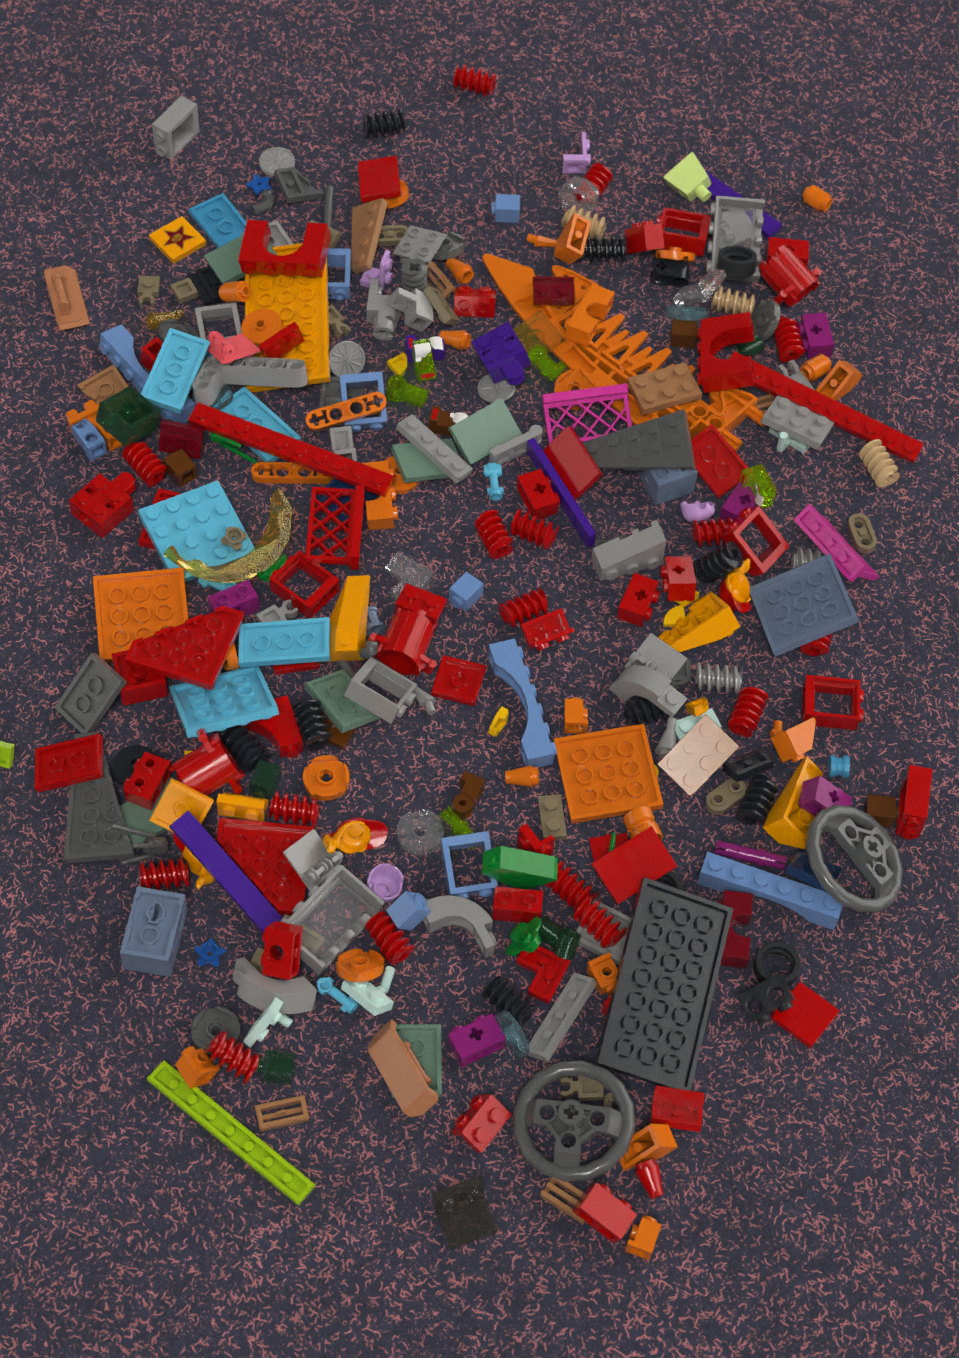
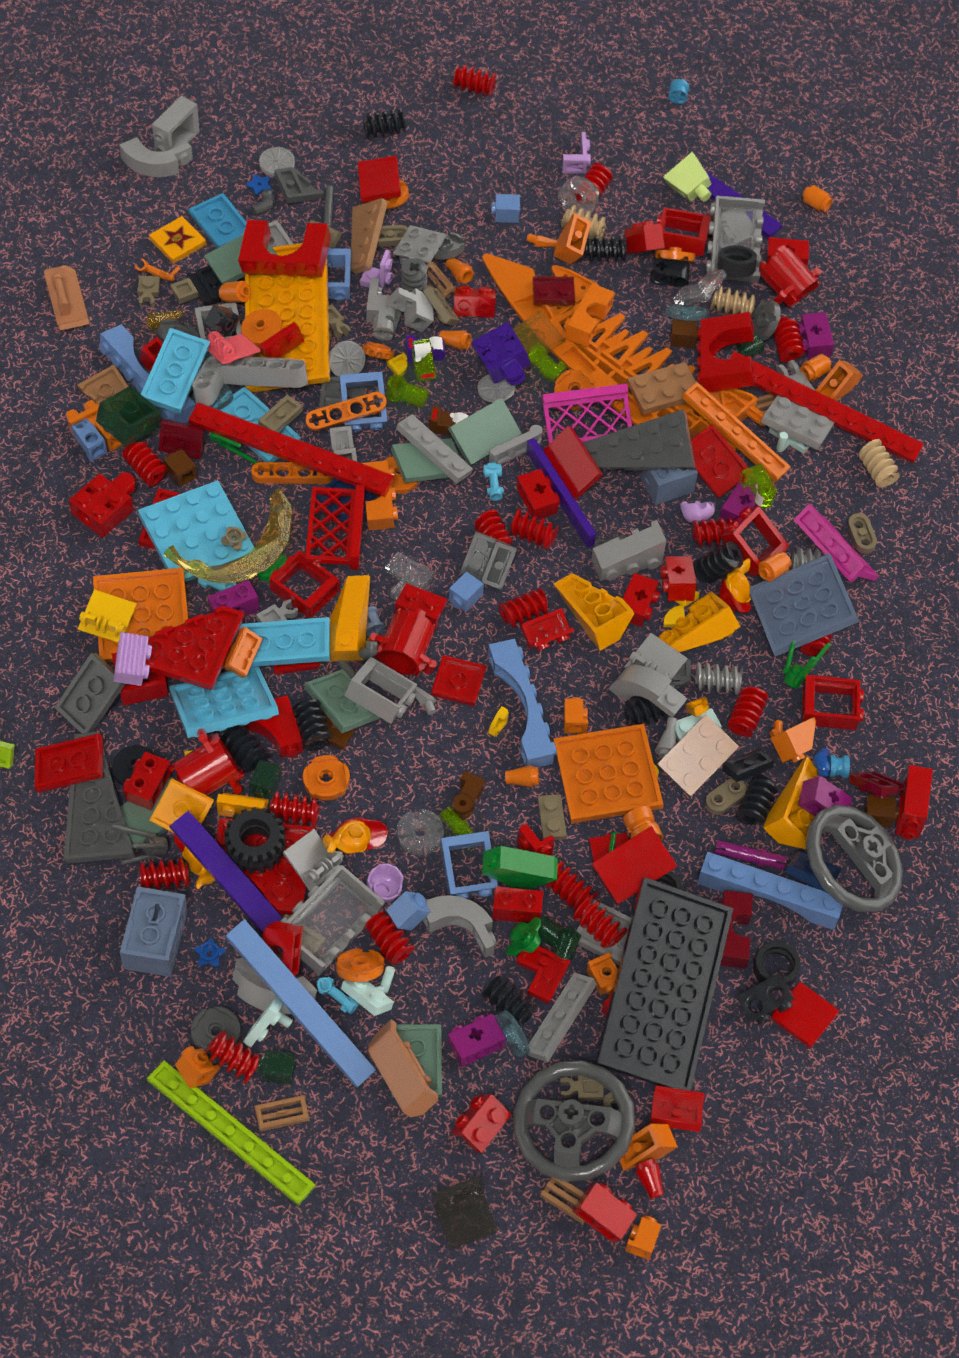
(106, 616): none -> yellow hinge
(131, 659): none -> lavender brick
(152, 162): none -> light grey arch
(157, 272): none -> orange piece
(222, 319): none -> black brick
(243, 652): none -> orange plate
(255, 823): none -> black tyre
(281, 414): none -> dark tan plate
(300, 1003): none -> medium blue tile
(377, 350): none -> orange gear
(488, 559): none -> dark grey slope
(597, 612): none -> light orange wedge
(678, 91): none -> dark azure wheel
(735, 431): none -> orange tile
(774, 566): none -> orange brick
(797, 673): none -> green plant
(822, 763): none -> blue arm
(877, 784): none -> dark red plate

